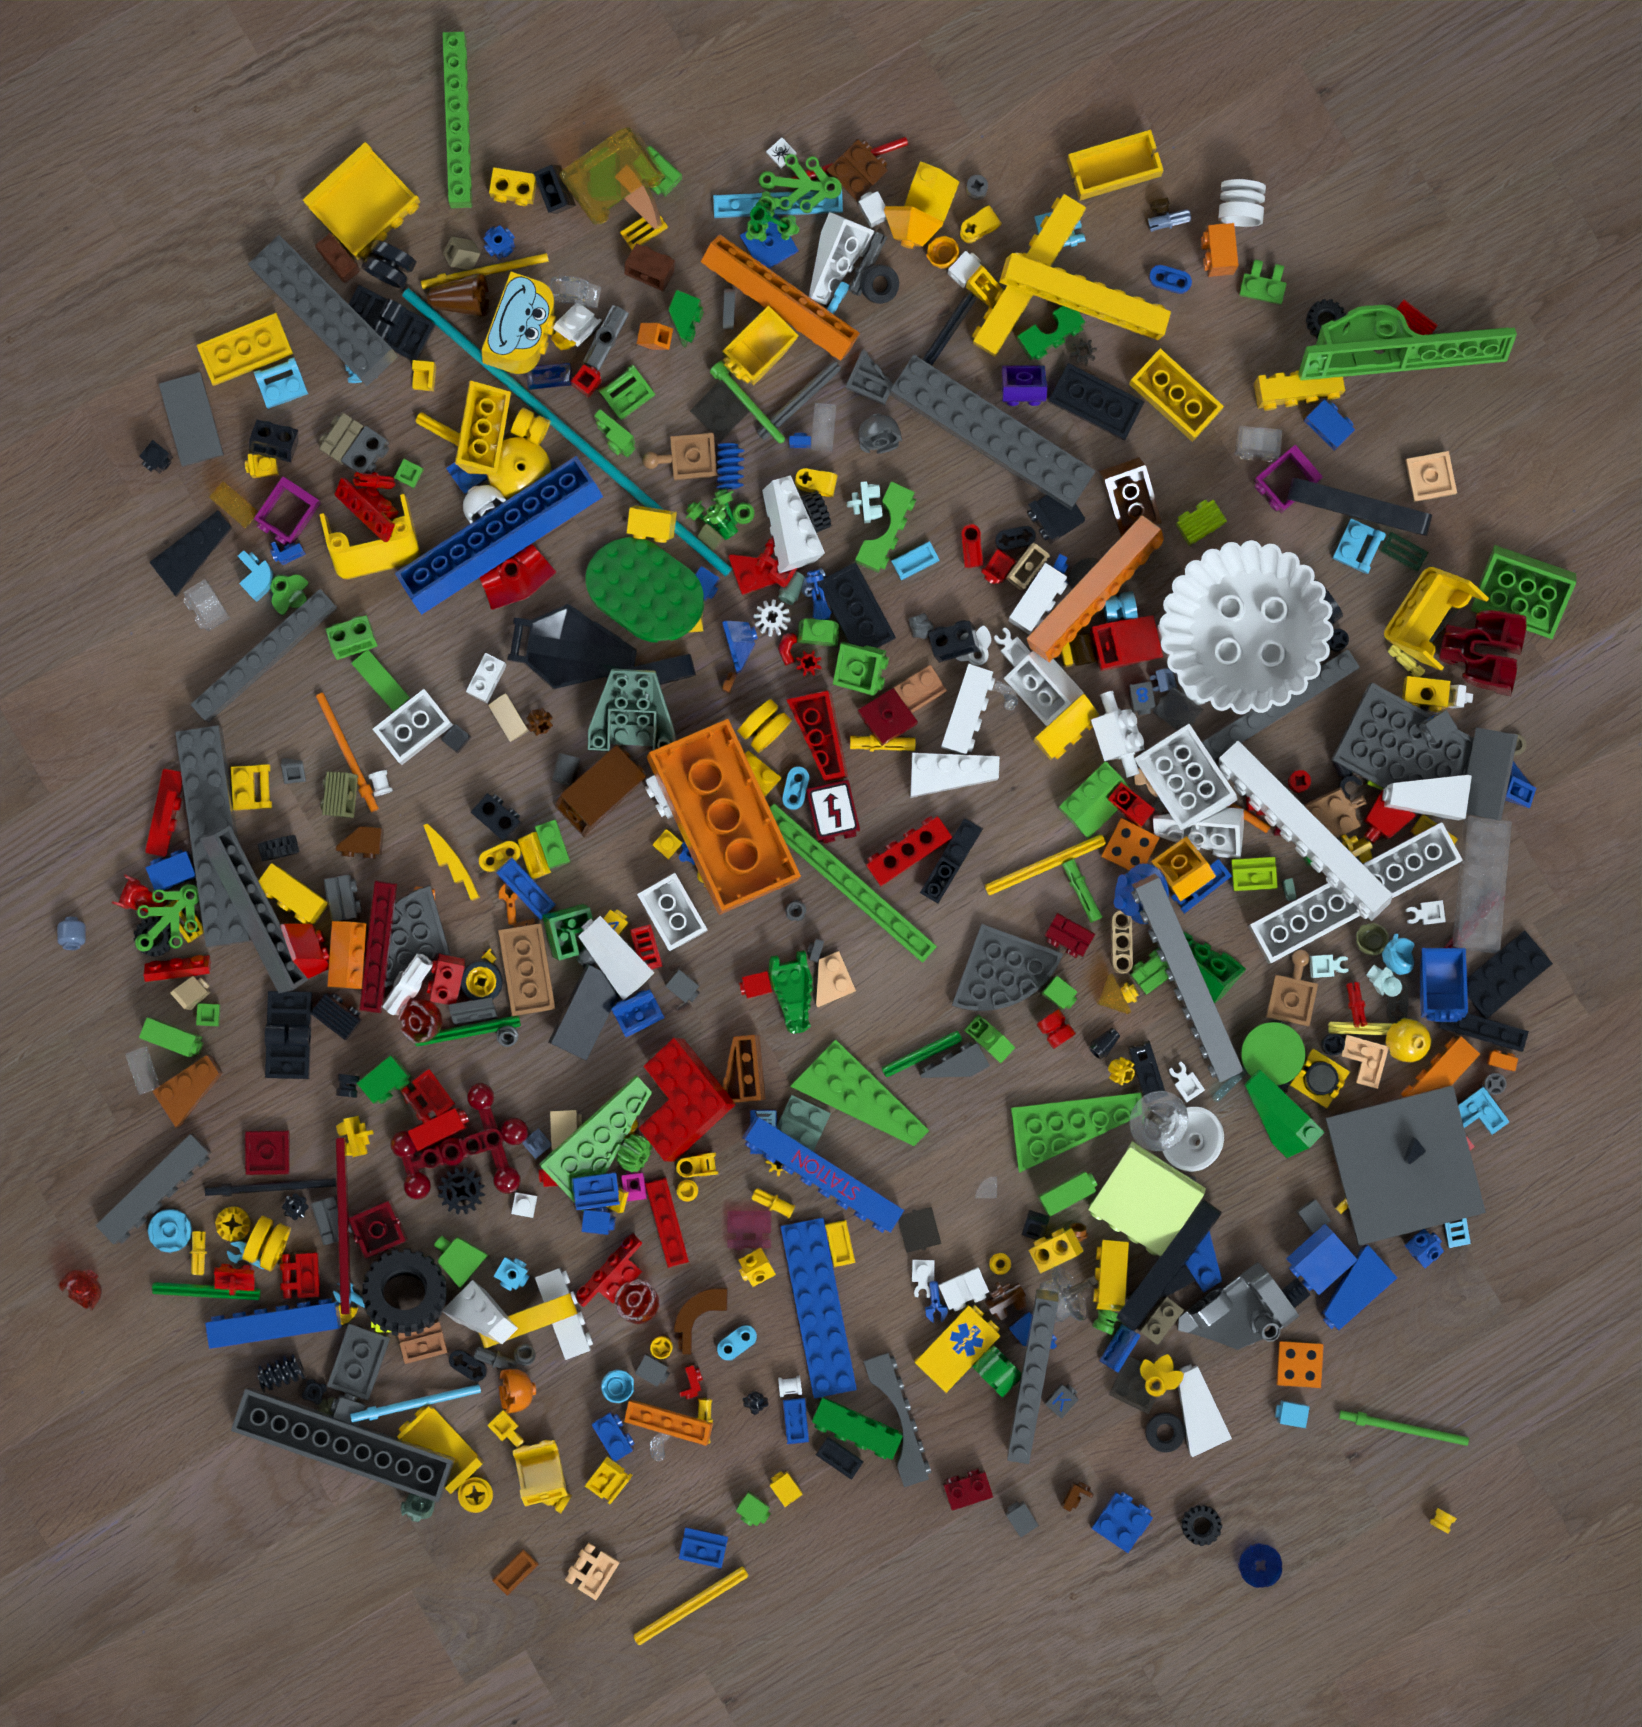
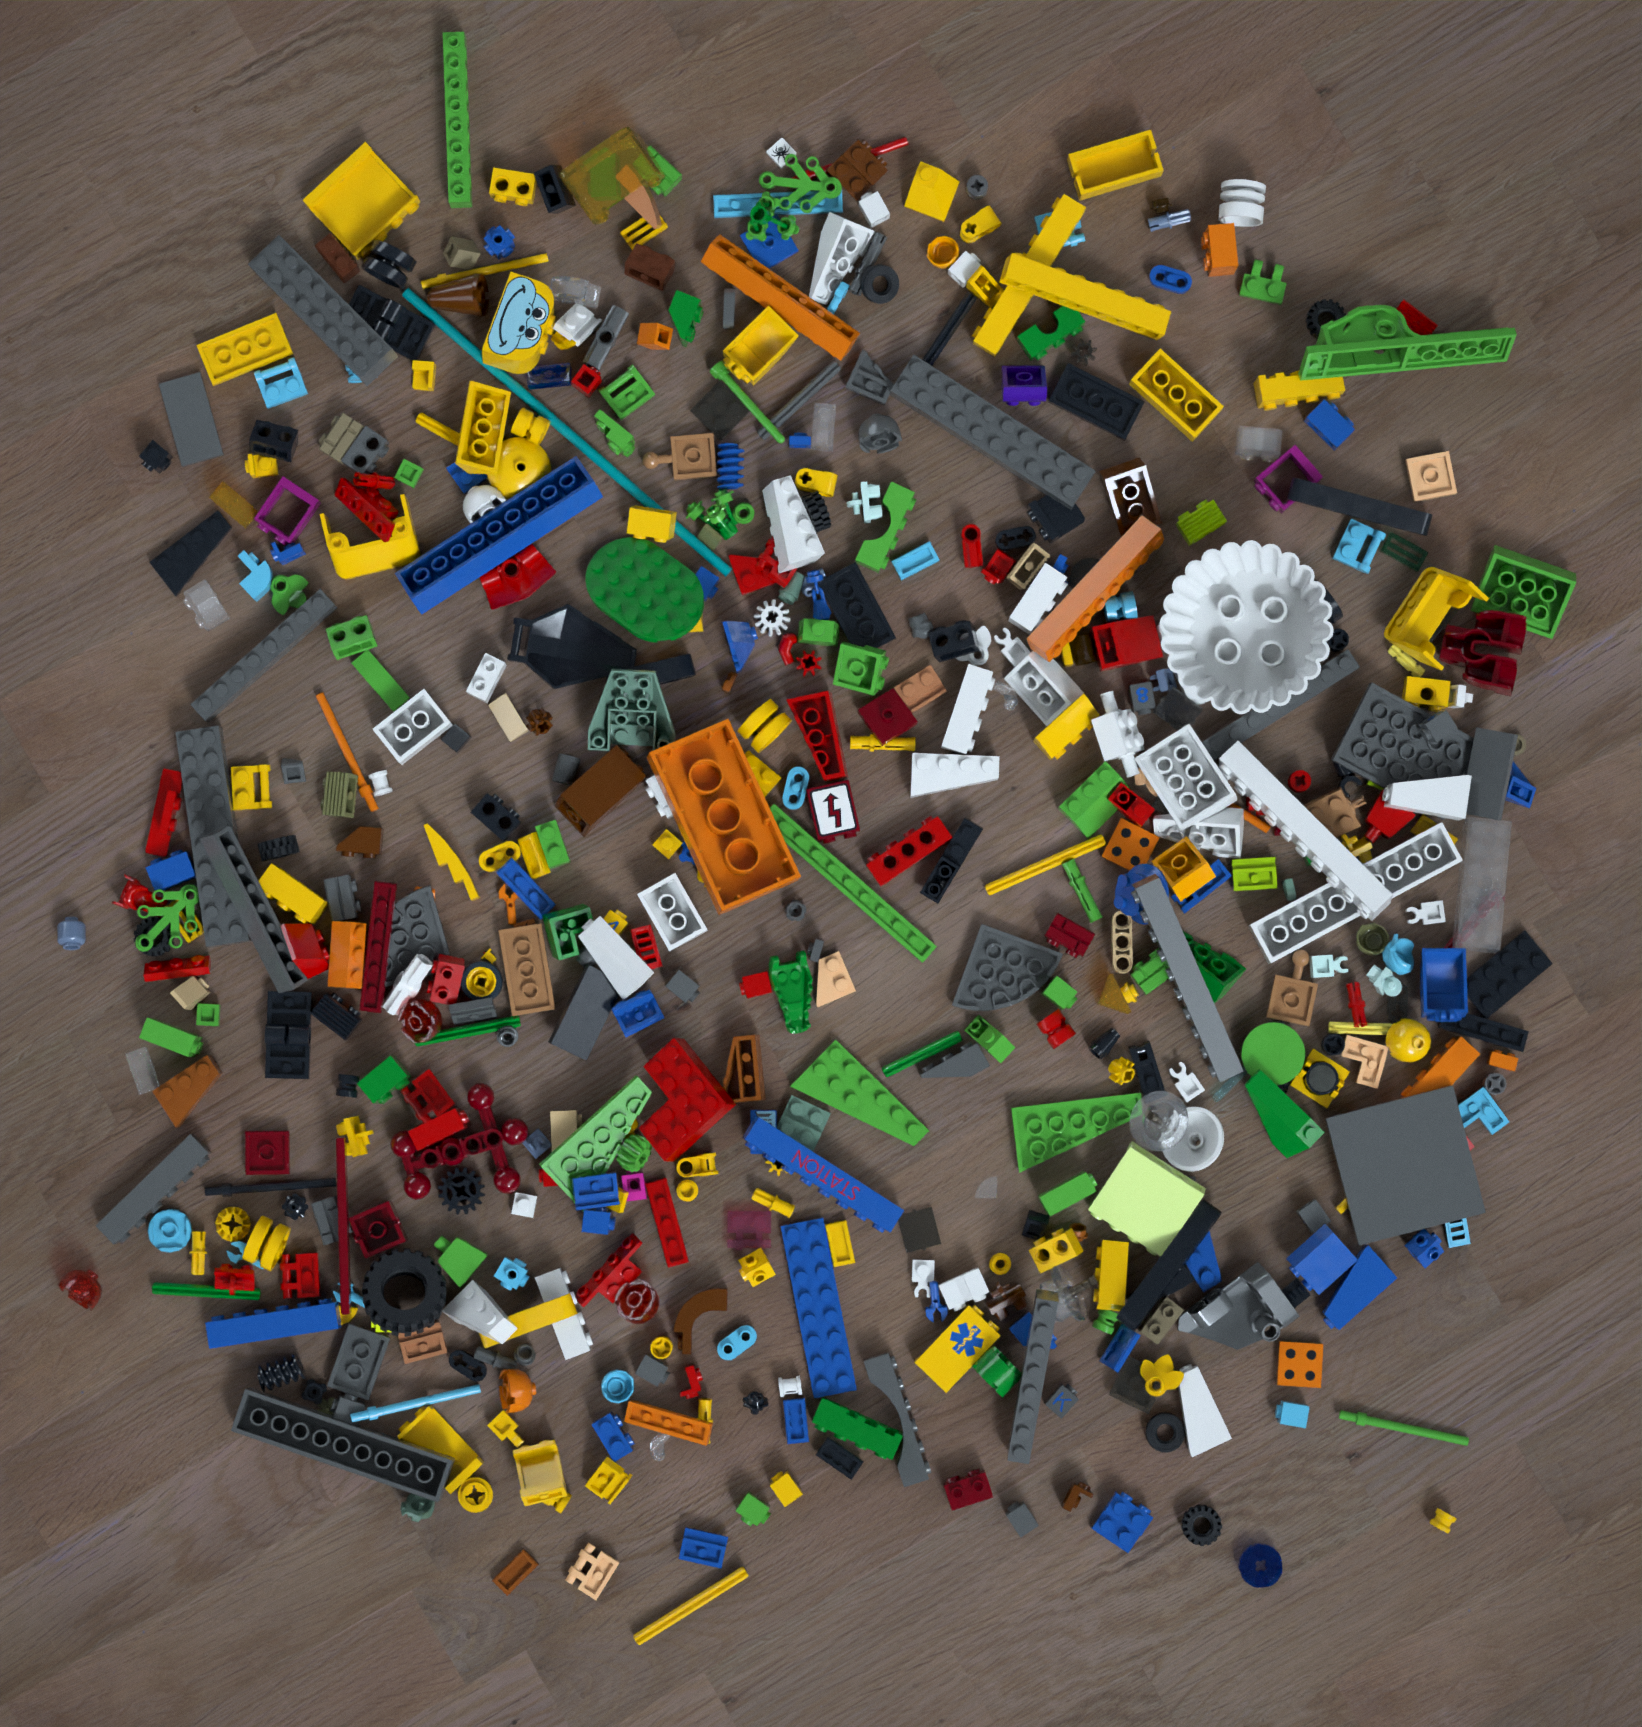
(911, 225): light orange slope -> none
(1414, 1151): black slope -> none

